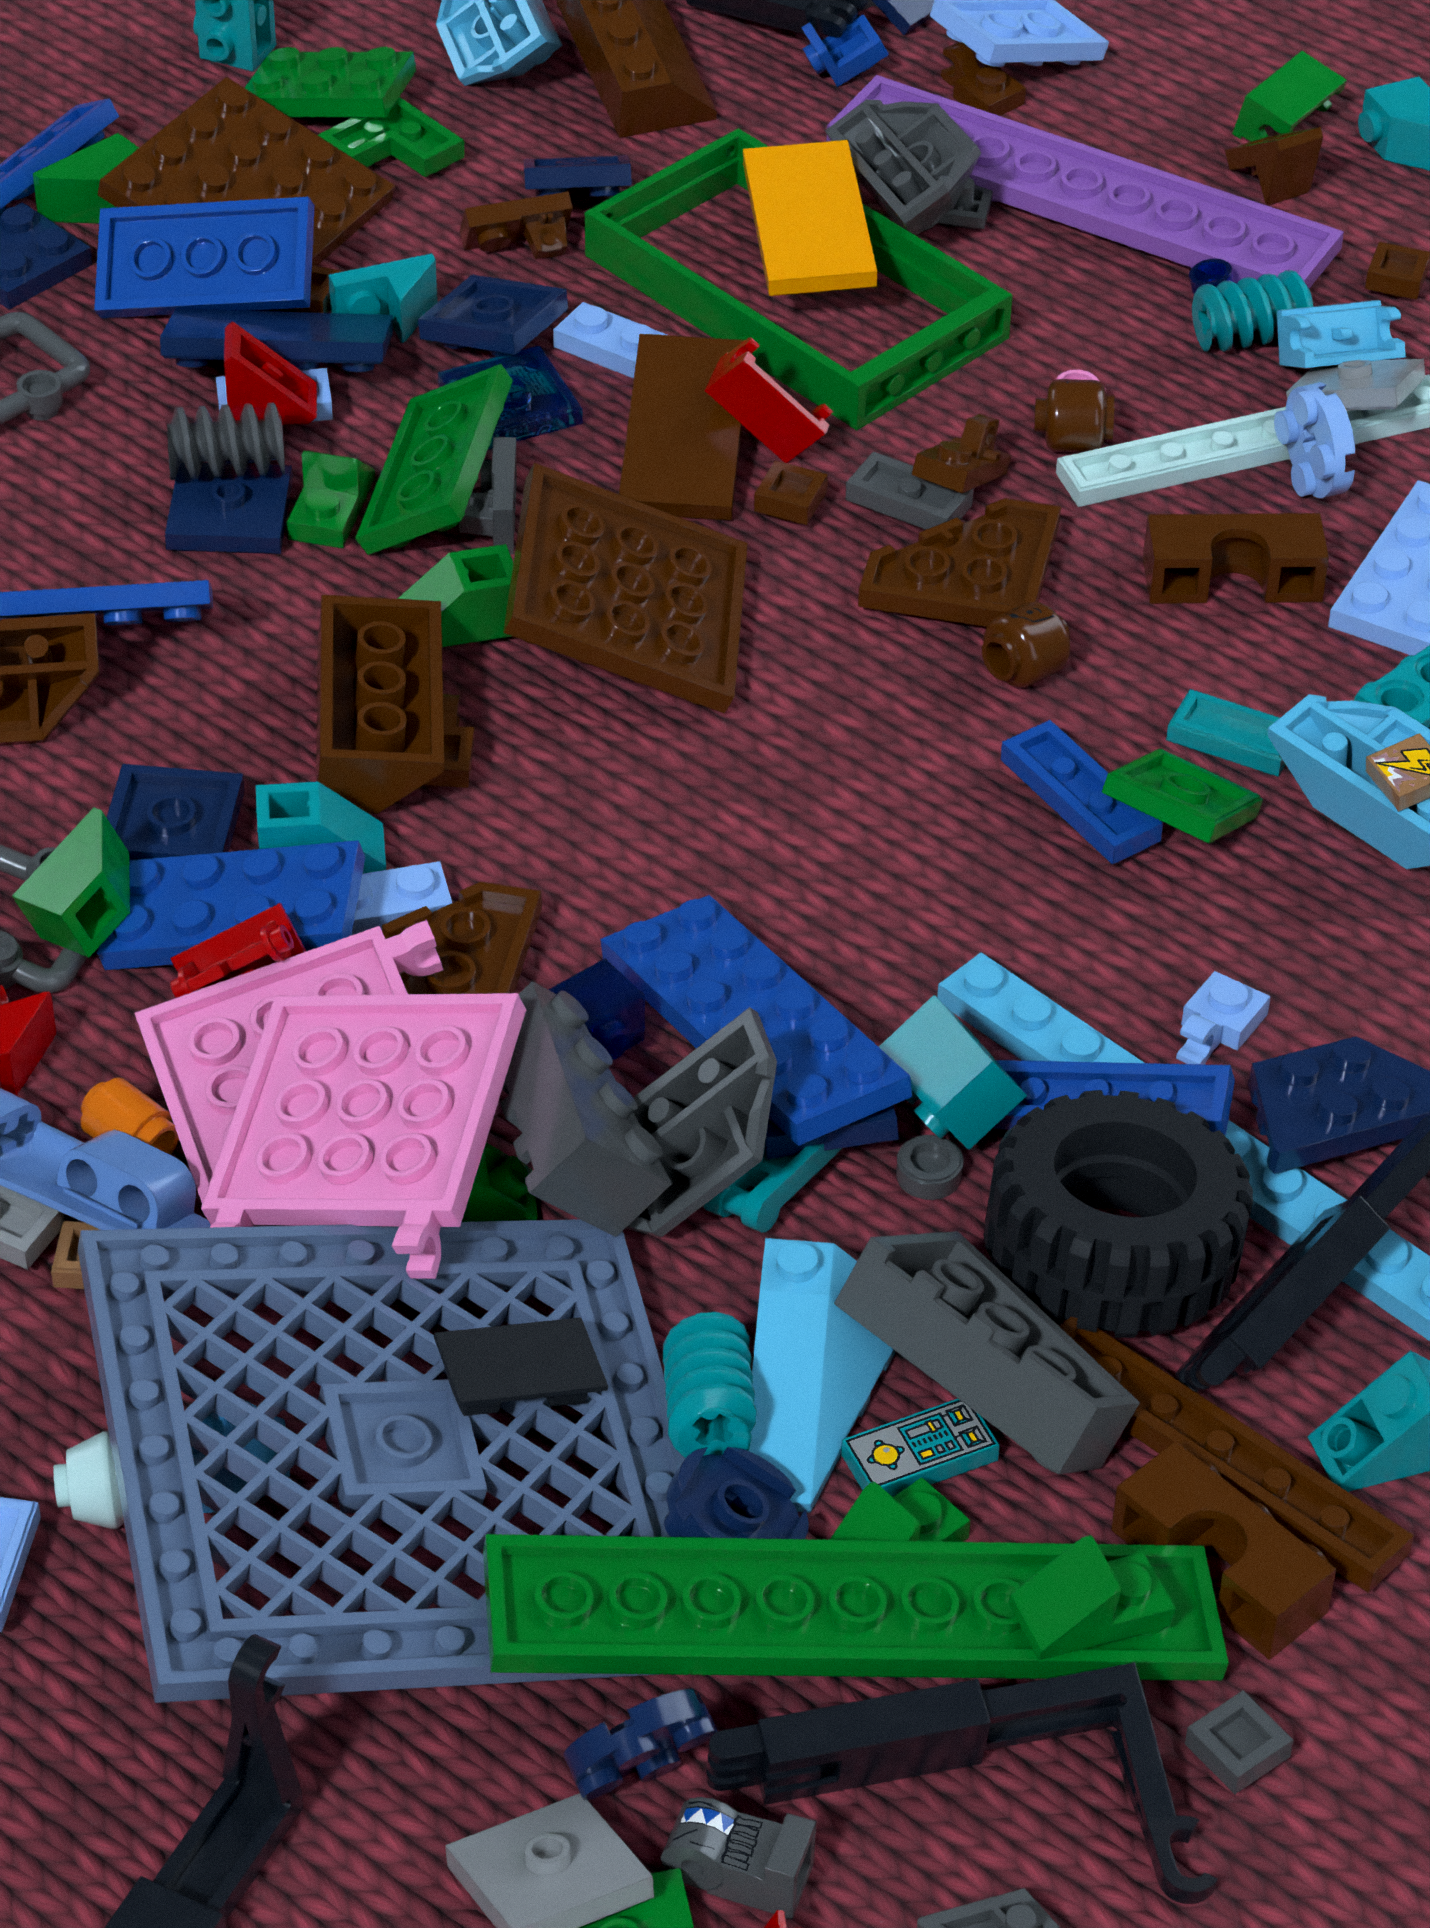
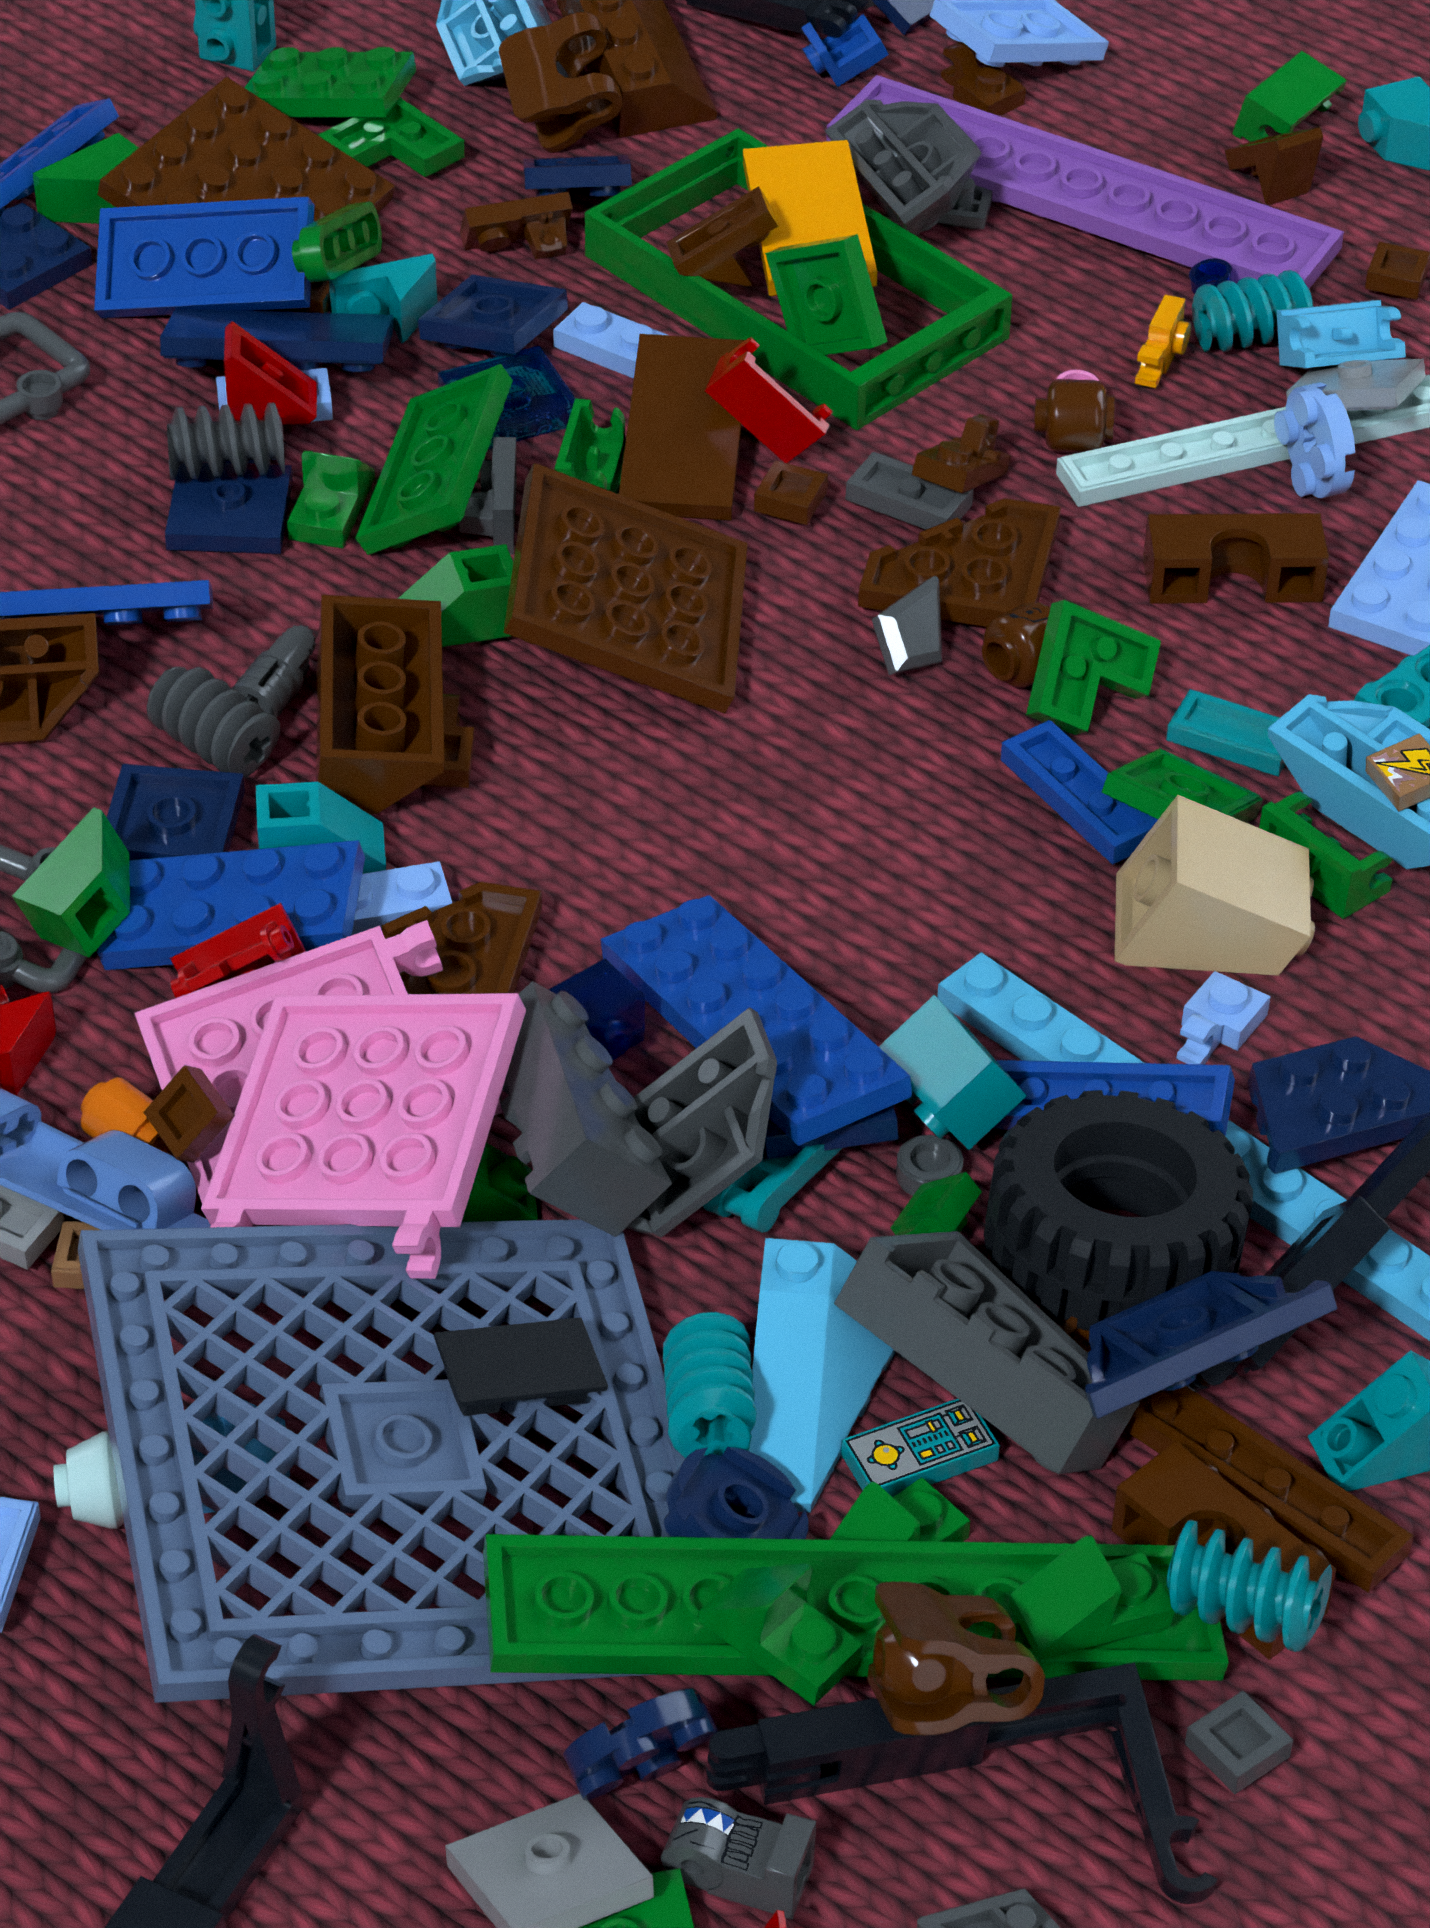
(188, 1113): none -> reddish brown plate
(212, 720): none -> dark grey piece
(279, 671): none -> dark grey hinge
(338, 242): none -> green plate
(544, 82): none -> reddish brown piece
(593, 451): none -> green hinge
(713, 243): none -> reddish brown slope
(775, 1628): none -> green slope
(827, 295): none -> green plate
(911, 629): none -> dark grey piece
(935, 1671): none -> reddish brown piece
(938, 1206): none -> green plate
(1080, 654): none -> green plate
(1166, 337): none -> light orange plate
(1190, 1330): none -> dark blue wing
(1212, 896): none -> tan slope
(1246, 1589): none -> teal piece
(1338, 877): none -> green hinge

